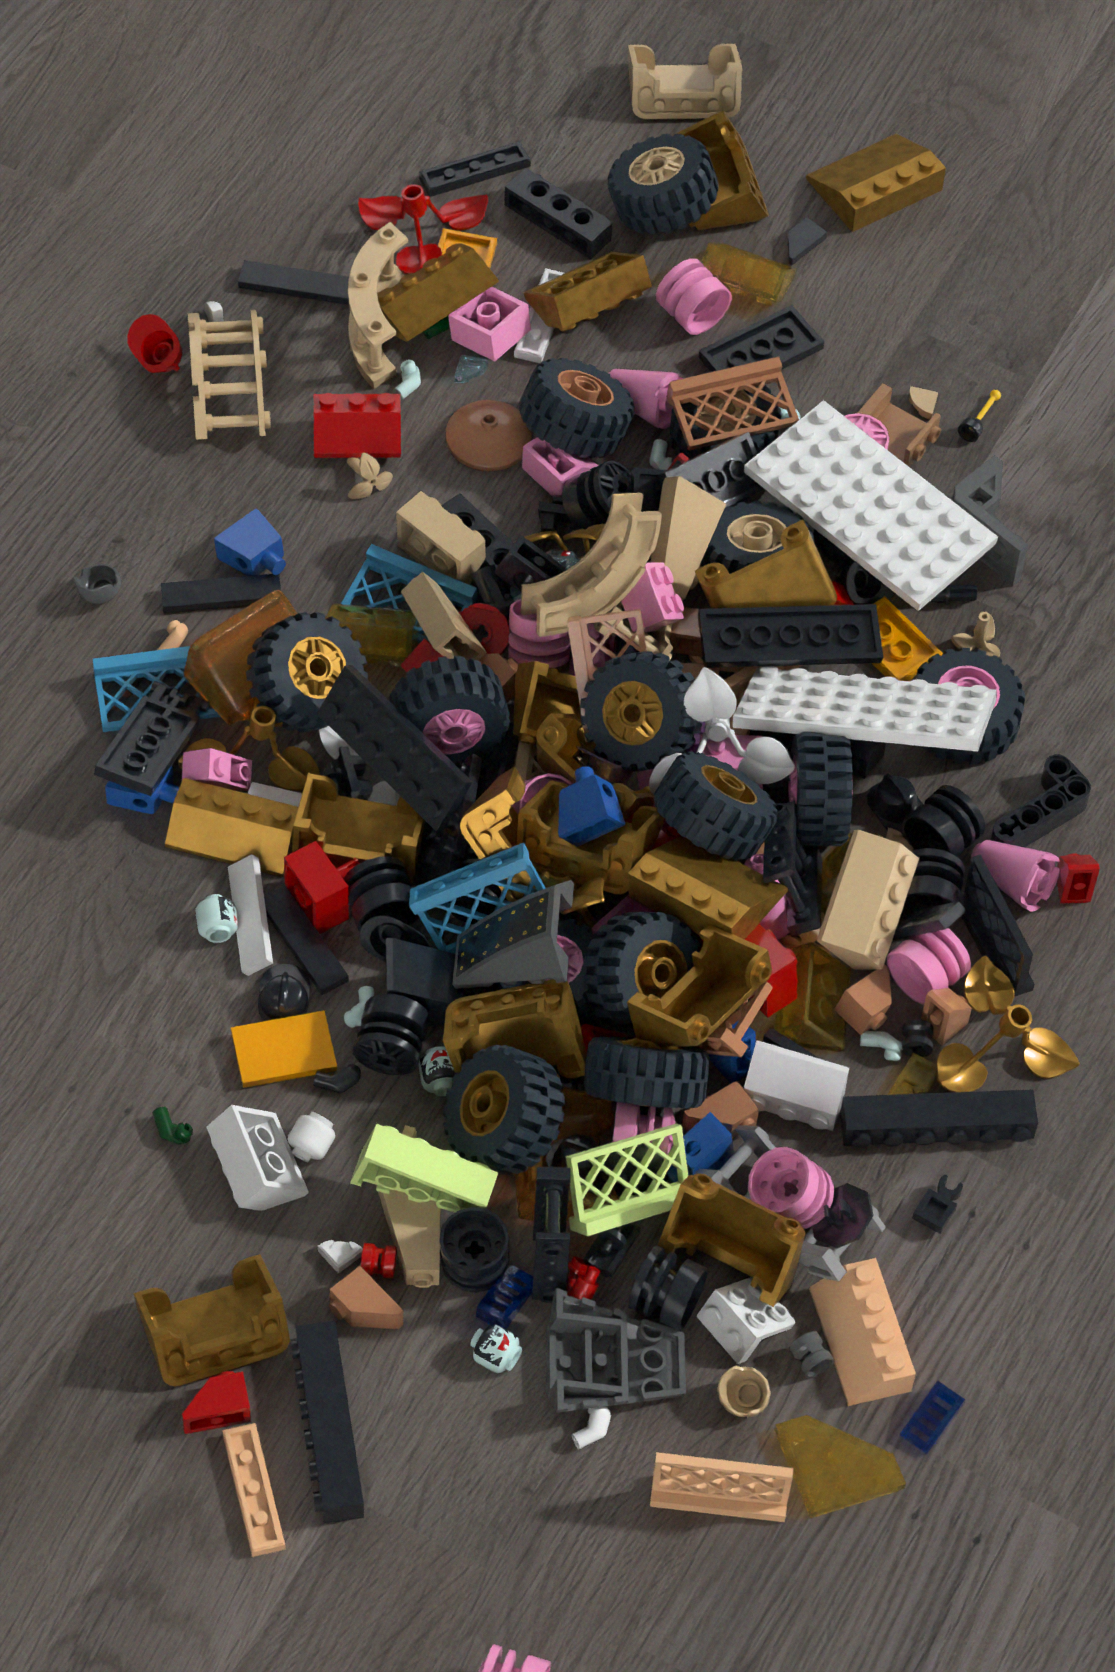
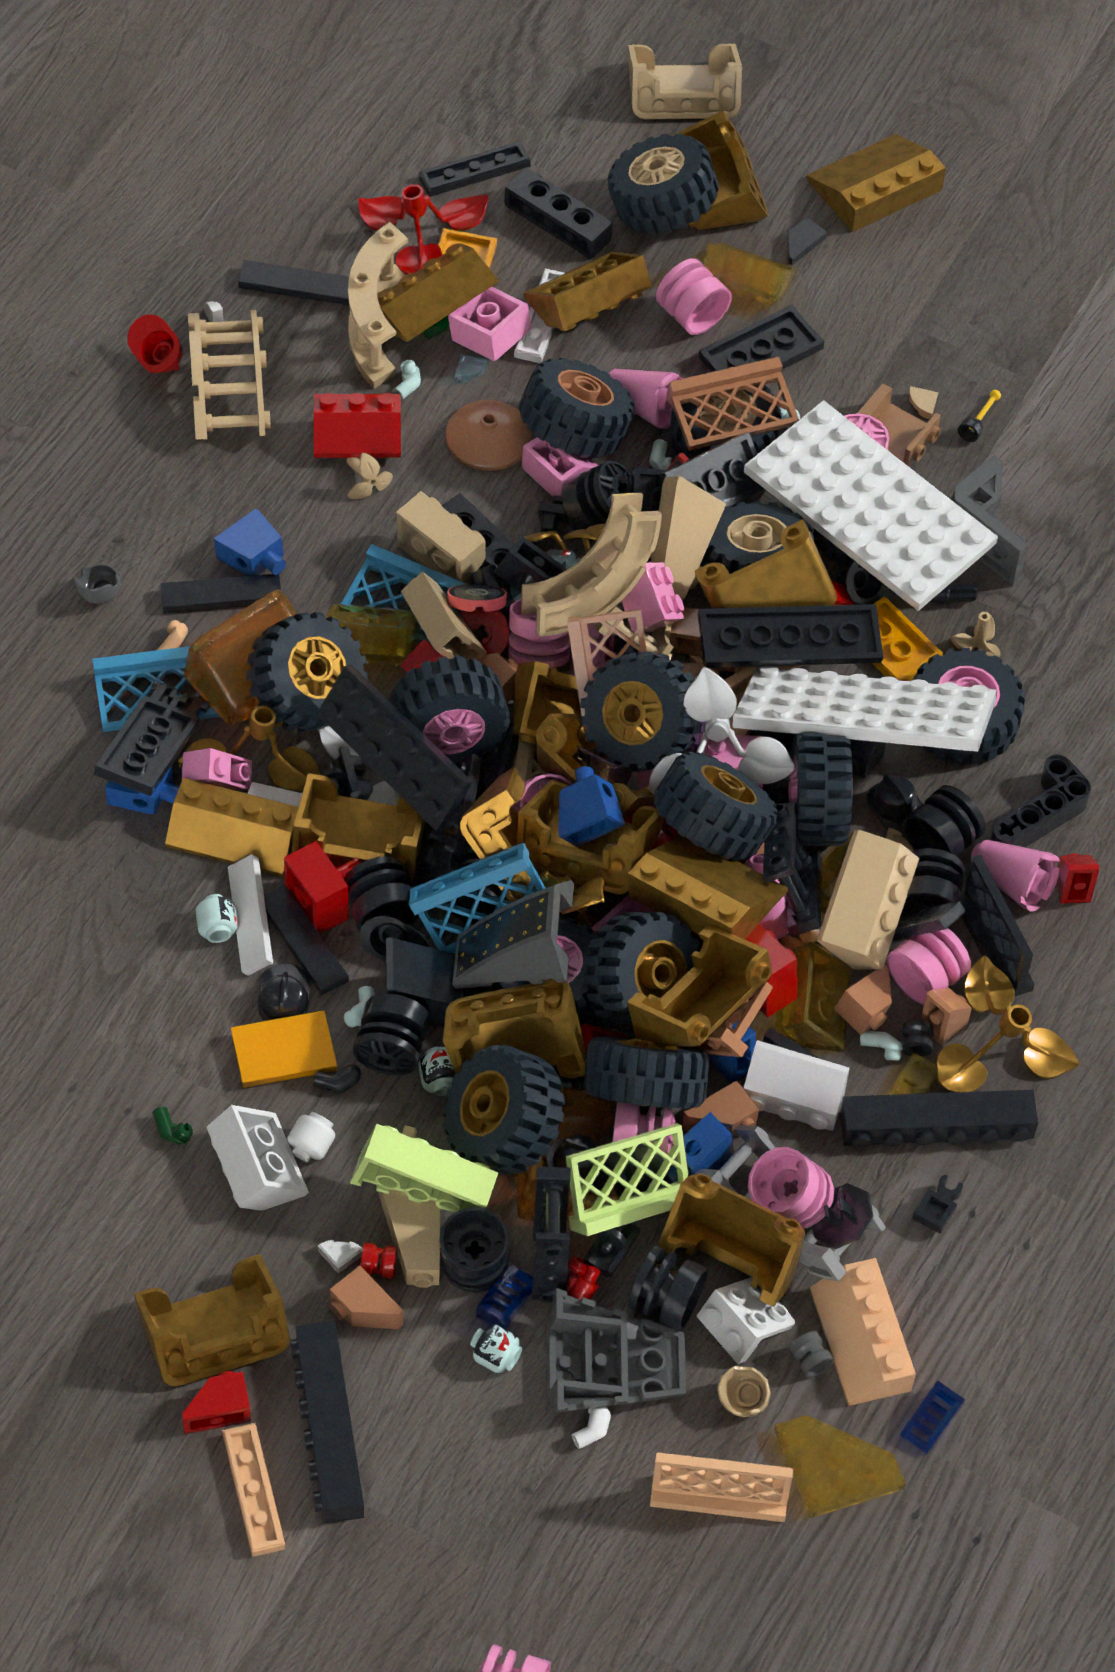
(472, 596): none -> tile

